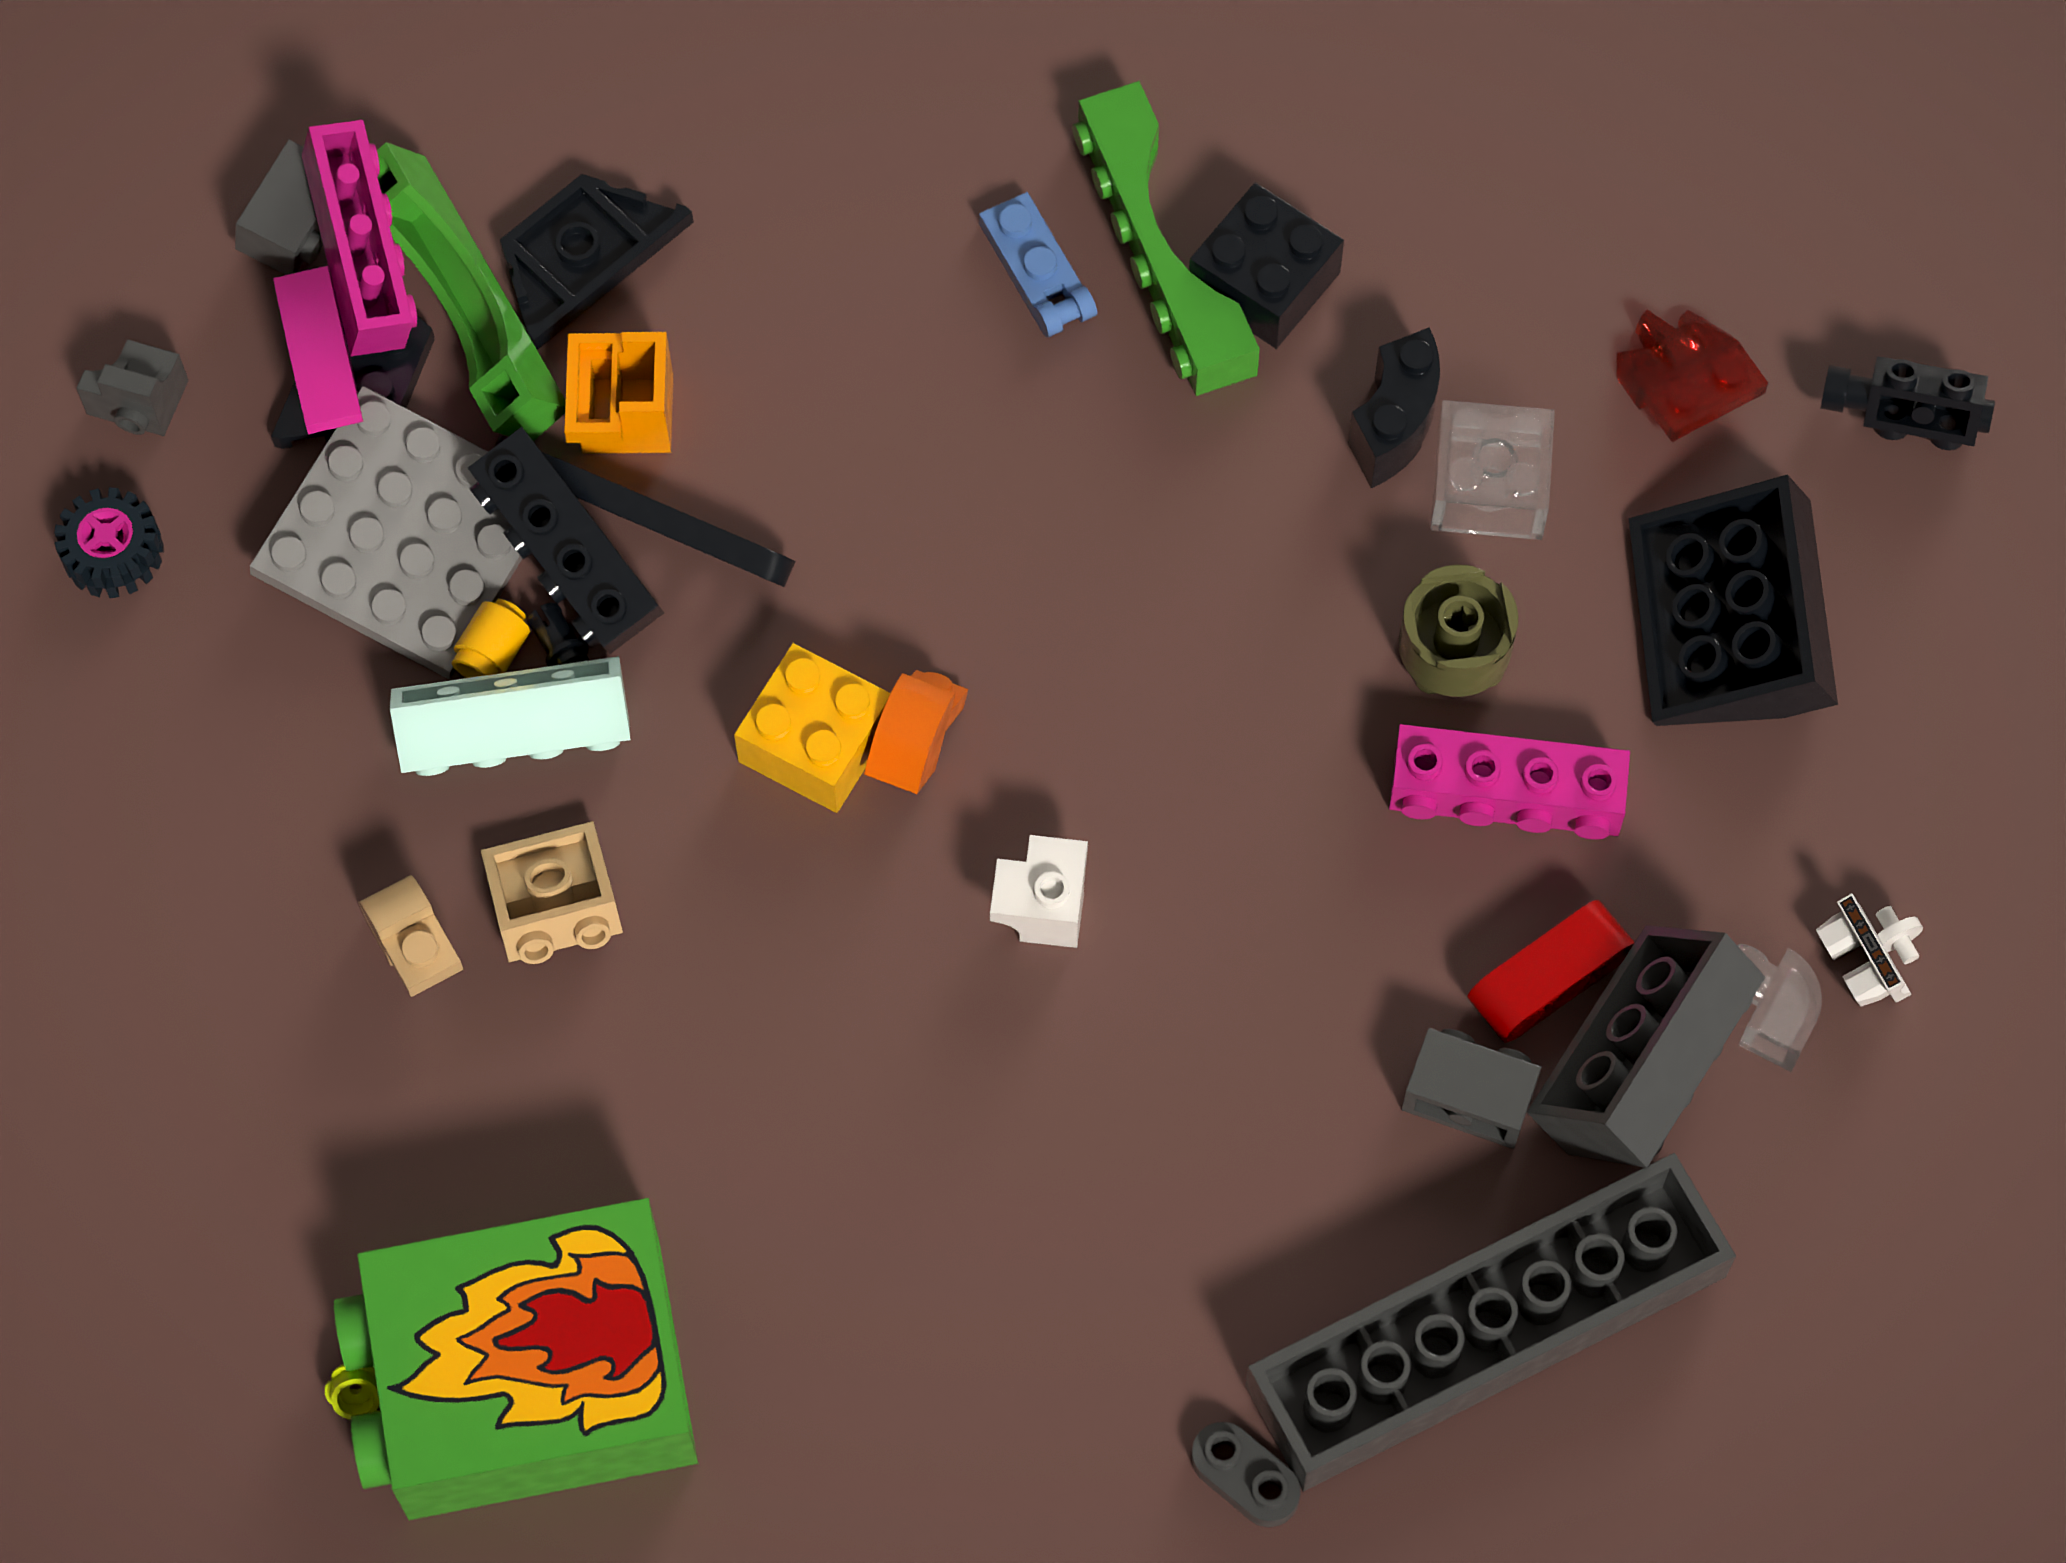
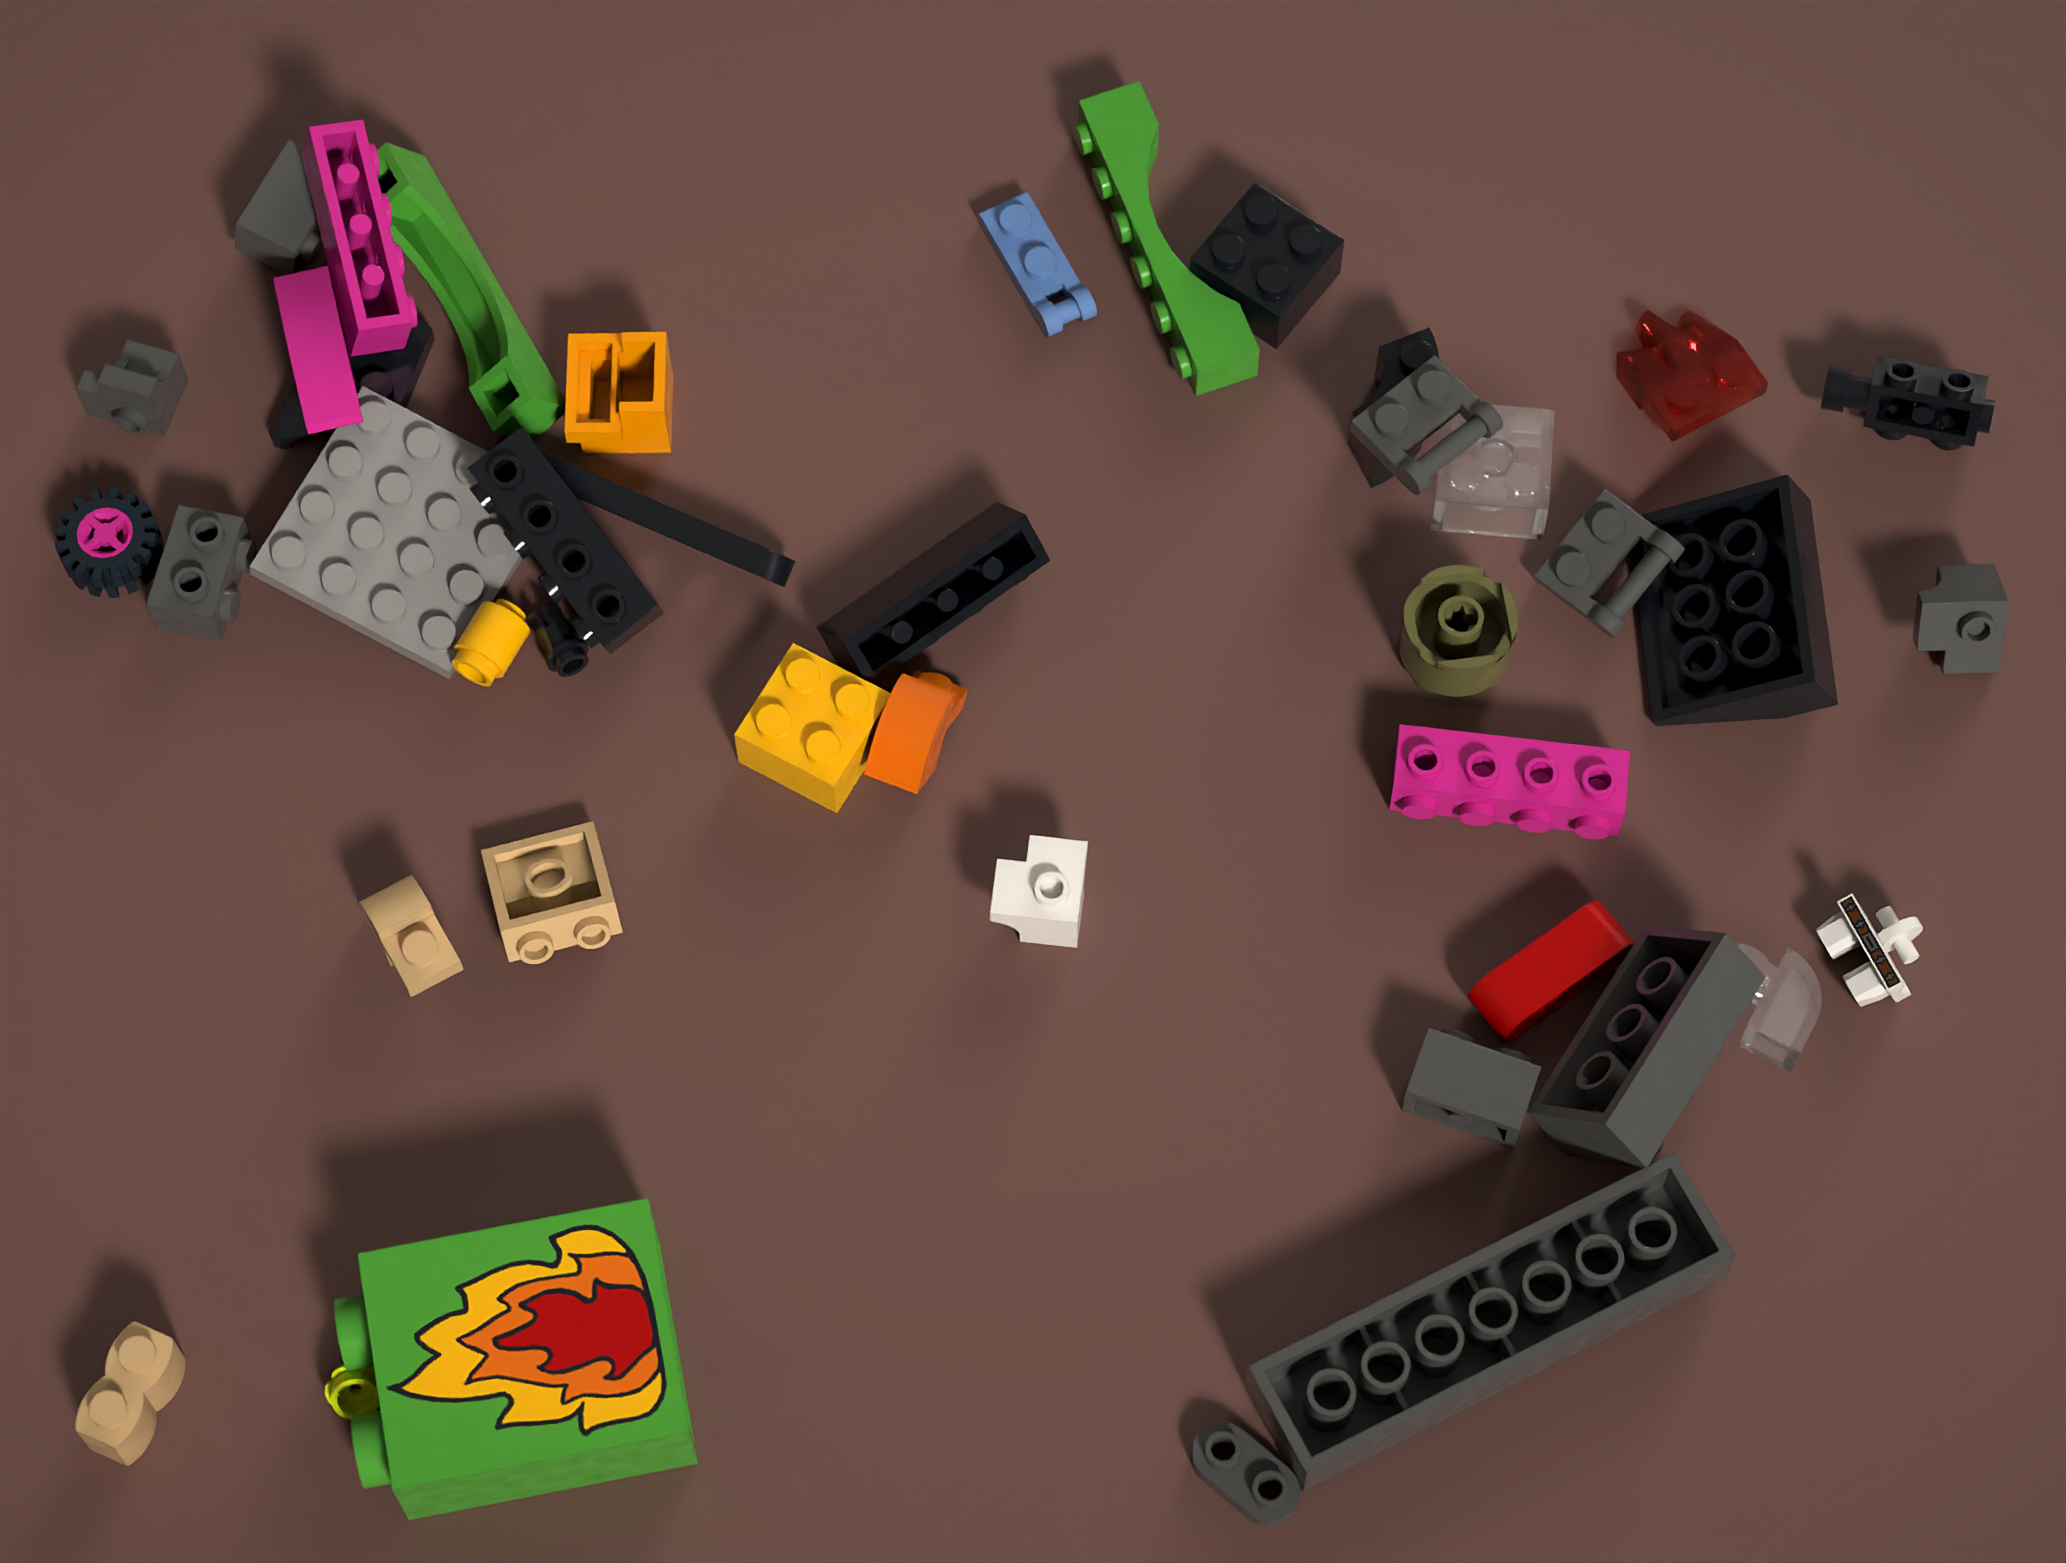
(122, 1406): none -> tan brick
(201, 573): none -> dark grey brick
(510, 716): light aqua brick -> none
(582, 249): black wing -> none
(934, 593): none -> black brick
(1417, 411): none -> dark grey plate
(1594, 553): none -> dark grey plate
(1963, 618): none -> dark grey brick

